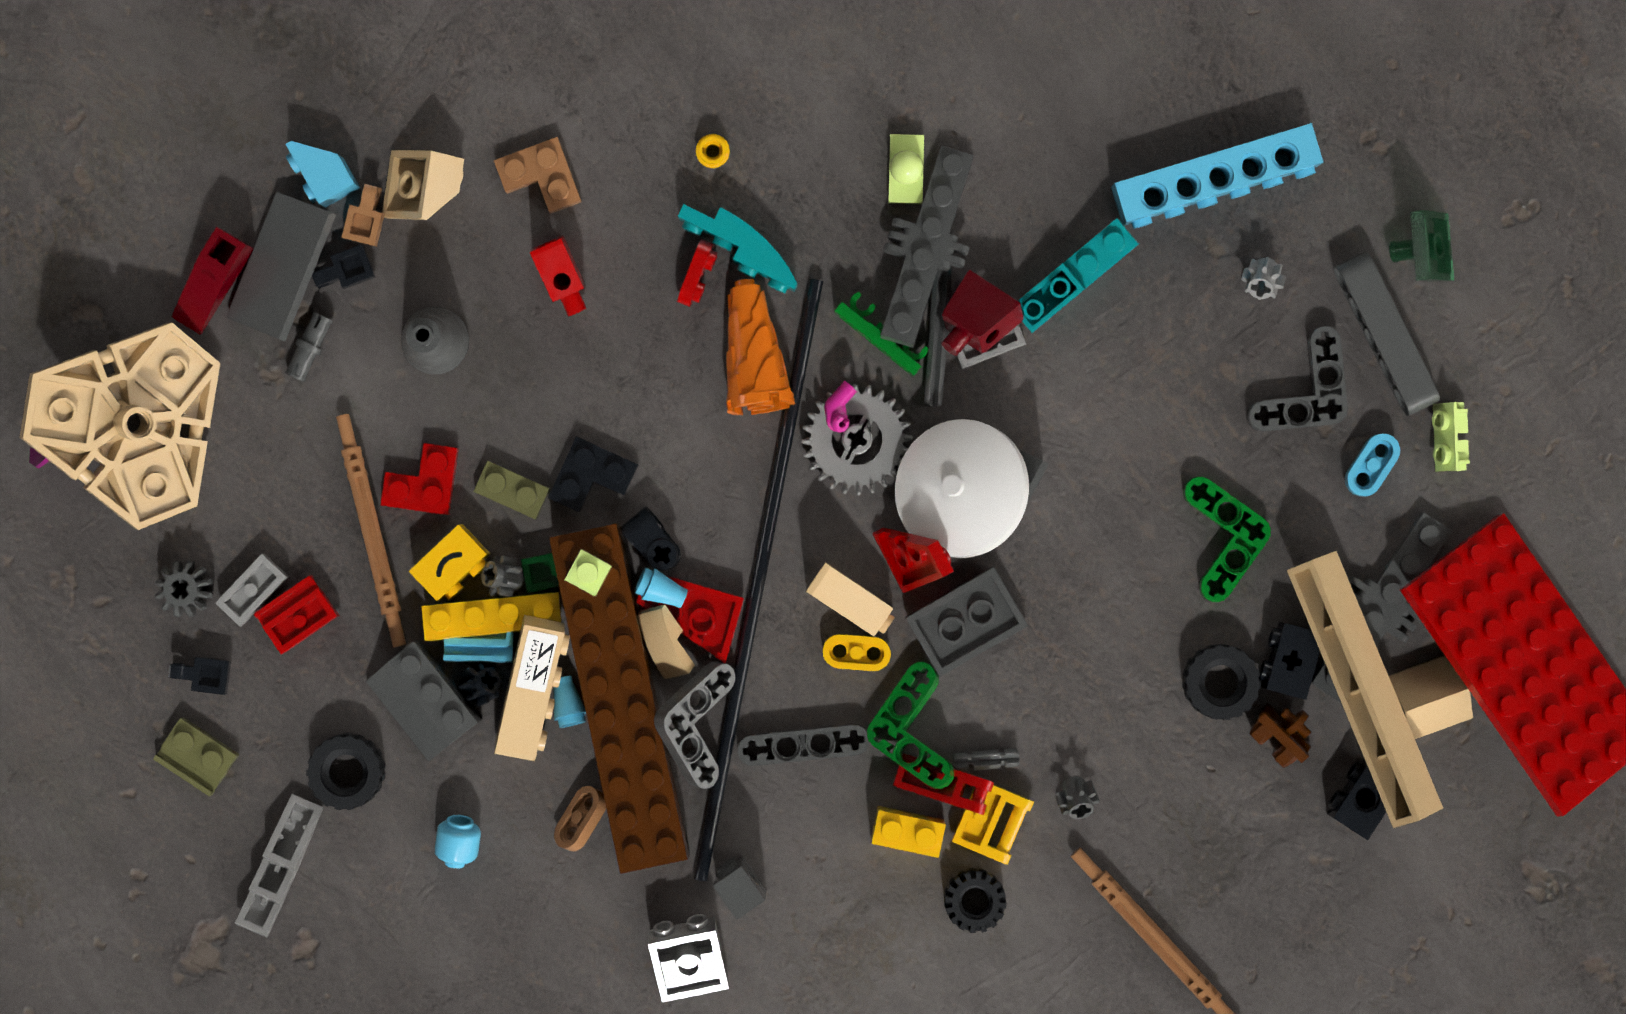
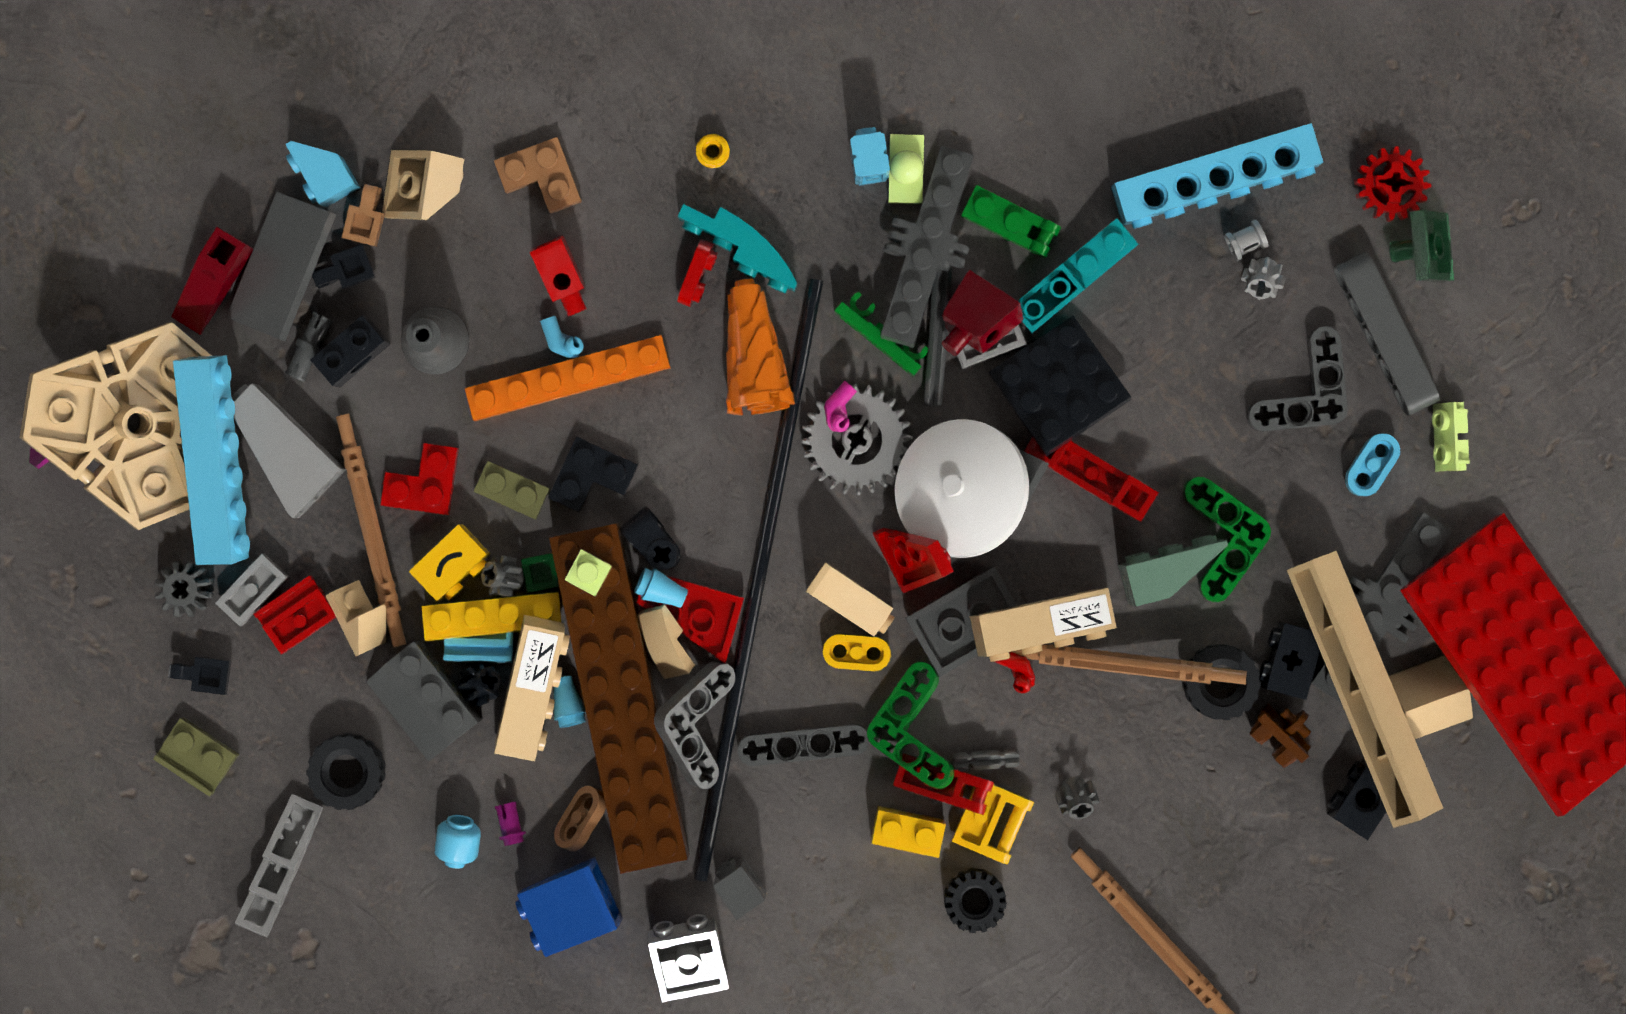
(211, 459): none -> medium azure brick
(287, 453): none -> light grey slope
(350, 351): none -> black brick
(359, 621): none -> tan slope
(509, 824): none -> magenta pin
(560, 342): none -> medium azure arm
(567, 378): none -> orange plate
(569, 908): none -> blue slope
(869, 156): none -> medium azure brick
(1009, 221): none -> green plate
(1021, 671): none -> red arm
(1042, 623): none -> tan brick
(1060, 385): none -> black plate
(1098, 478): none -> red slope
(1135, 664): none -> medium nougat axle
(1162, 575): none -> sand green slope
(1246, 240): none -> light grey bush
(1390, 198): none -> red gear

